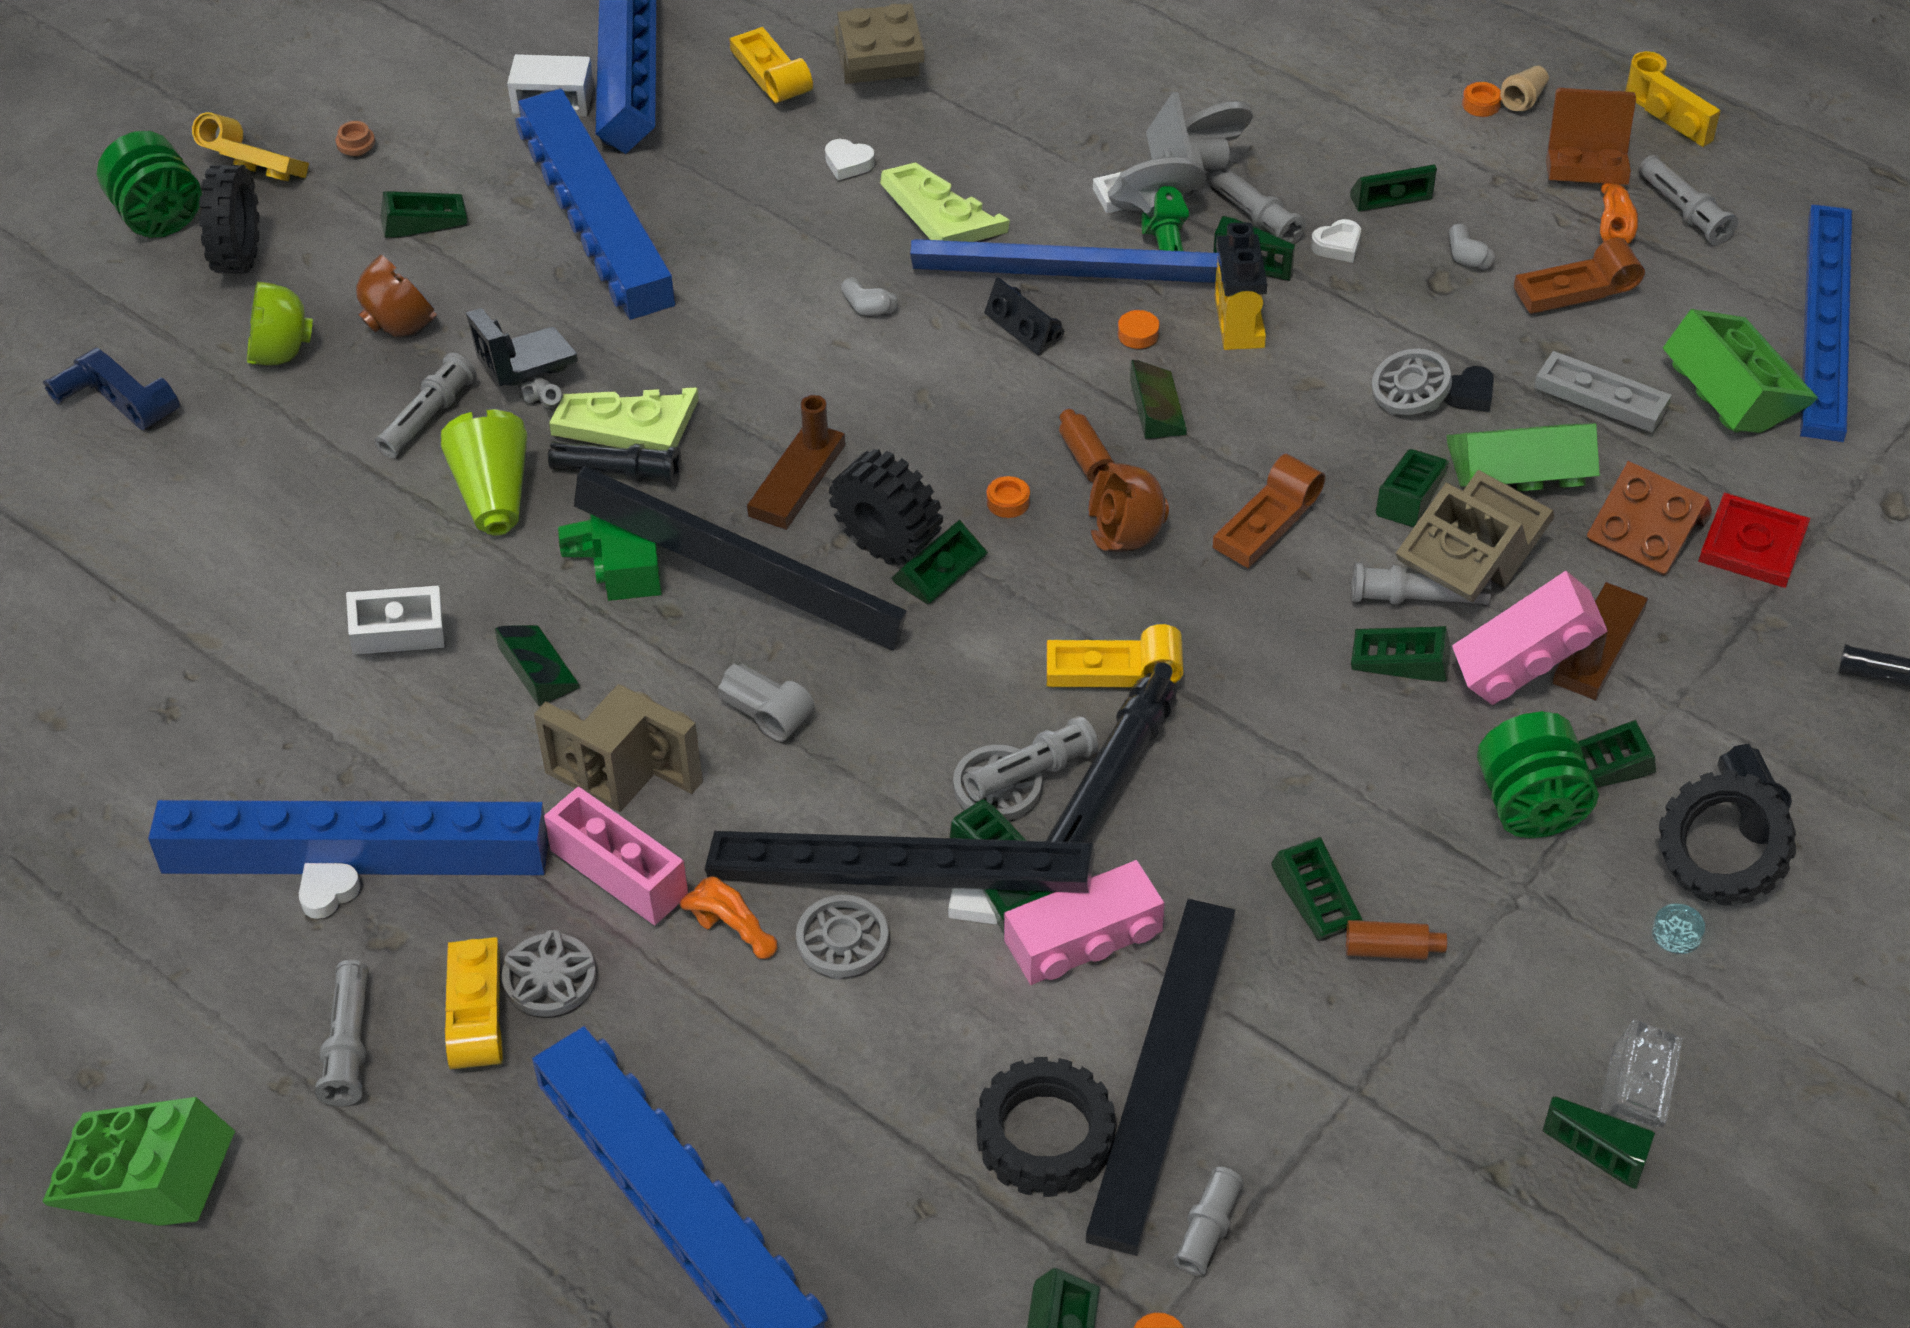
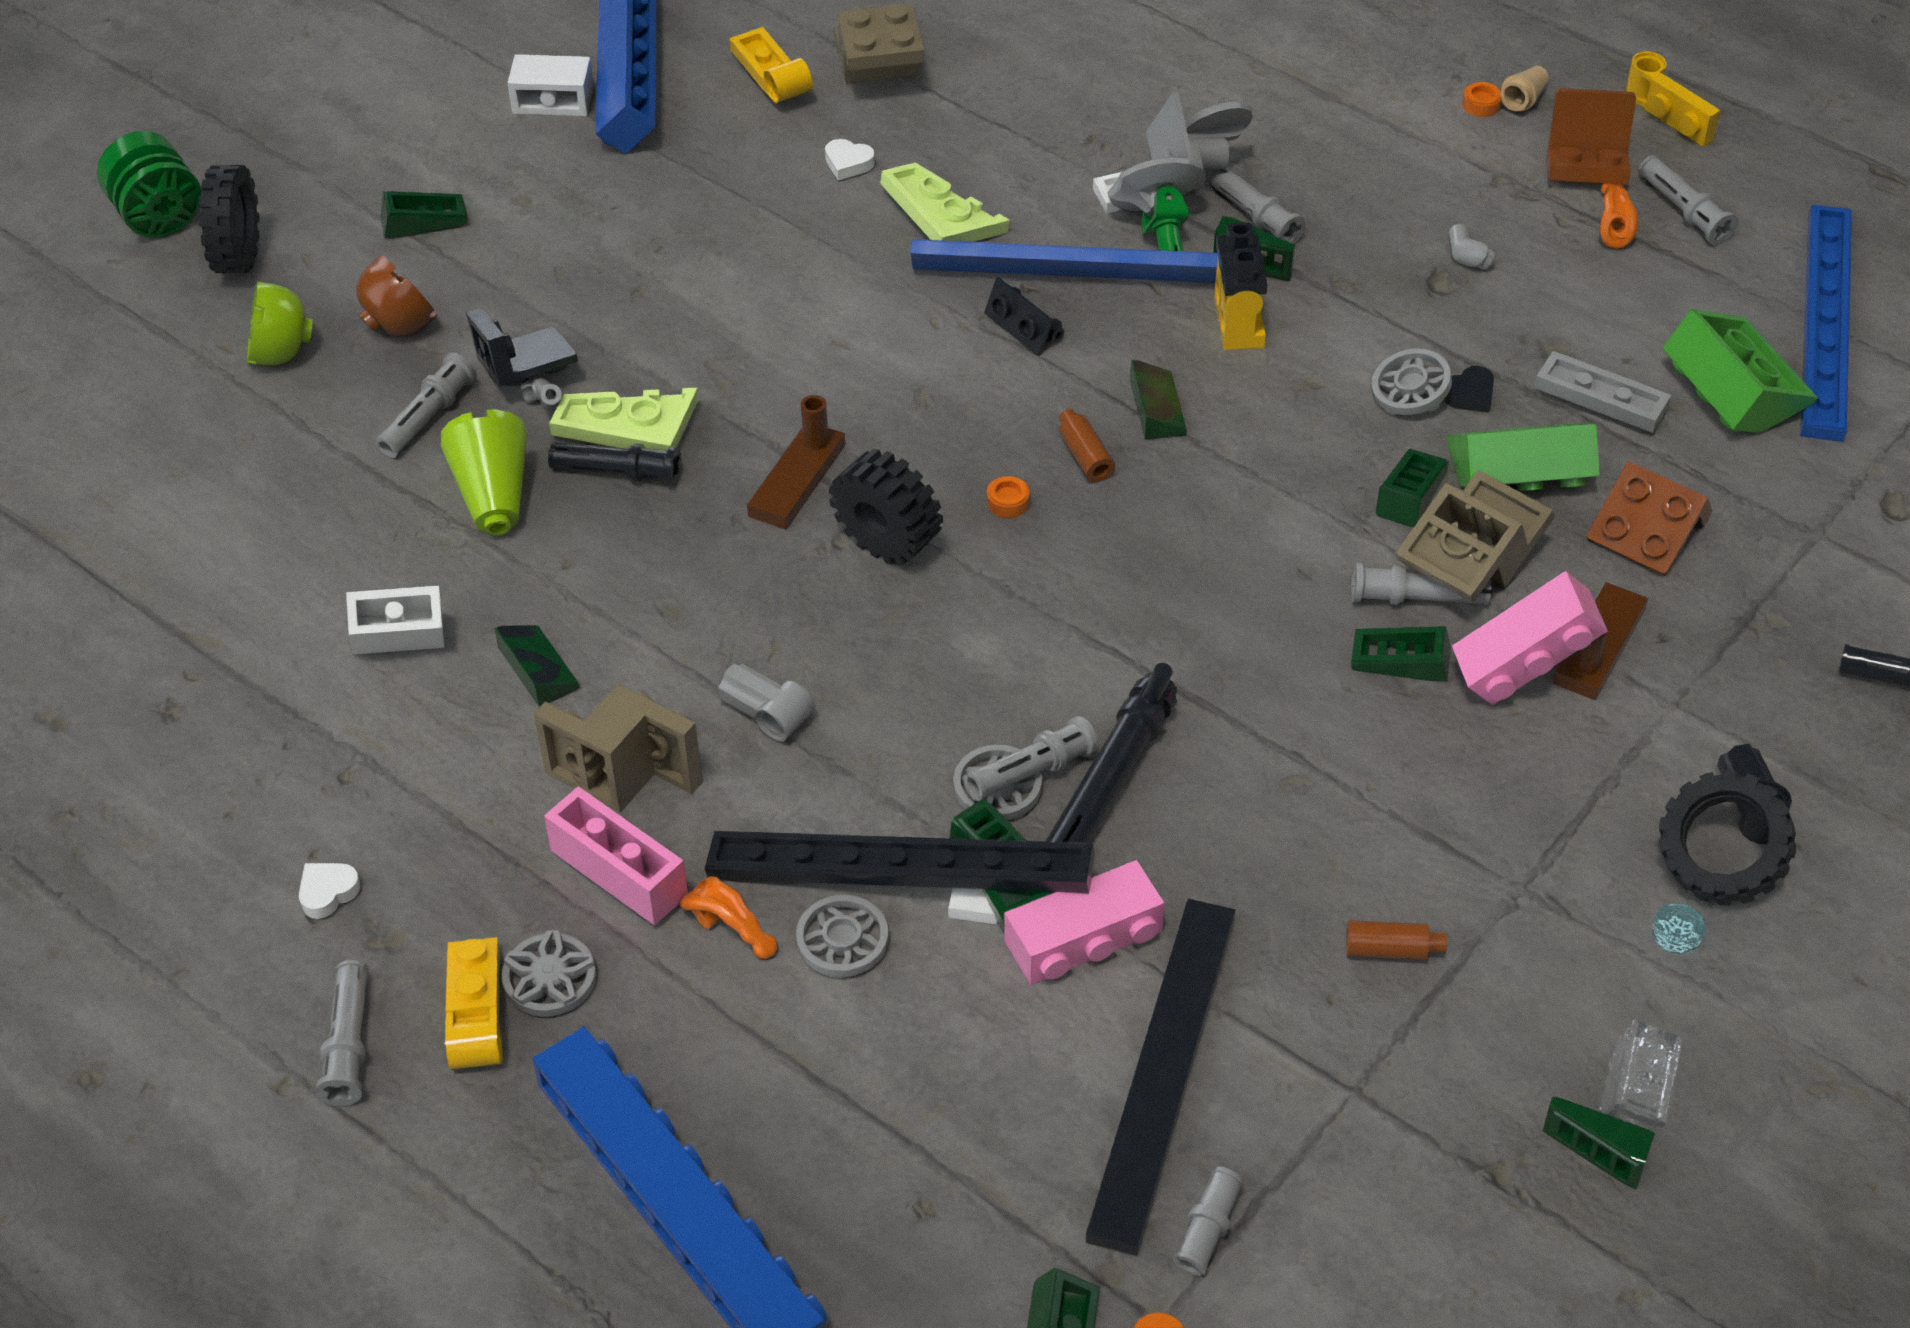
(96, 369): dark blue beam -> none
(142, 1162): bright green slope -> none
(230, 144): yellow plate -> none
(354, 138): nougat plate -> none
(363, 834): blue brick -> none
(595, 205): blue brick -> none
(620, 558): green hinge -> none
(739, 558): black tile -> none
(868, 301): light grey arm -> none
(940, 563): dark green slope -> none
(1045, 1173): black tyre -> none
(1114, 661): yellow plate -> none
(1127, 507): dark orange cylinder -> none
(1138, 329): orange tile -> none
(1267, 516): dark orange plate -> none
(1317, 856): dark green slope -> none
(1337, 241): white tile -> none
(1394, 188): dark green slope -> none
(1537, 775): green wheel -> none
(1610, 272): dark orange plate -> none
(1613, 741): dark green slope -> none
(1754, 540): red tile -> none

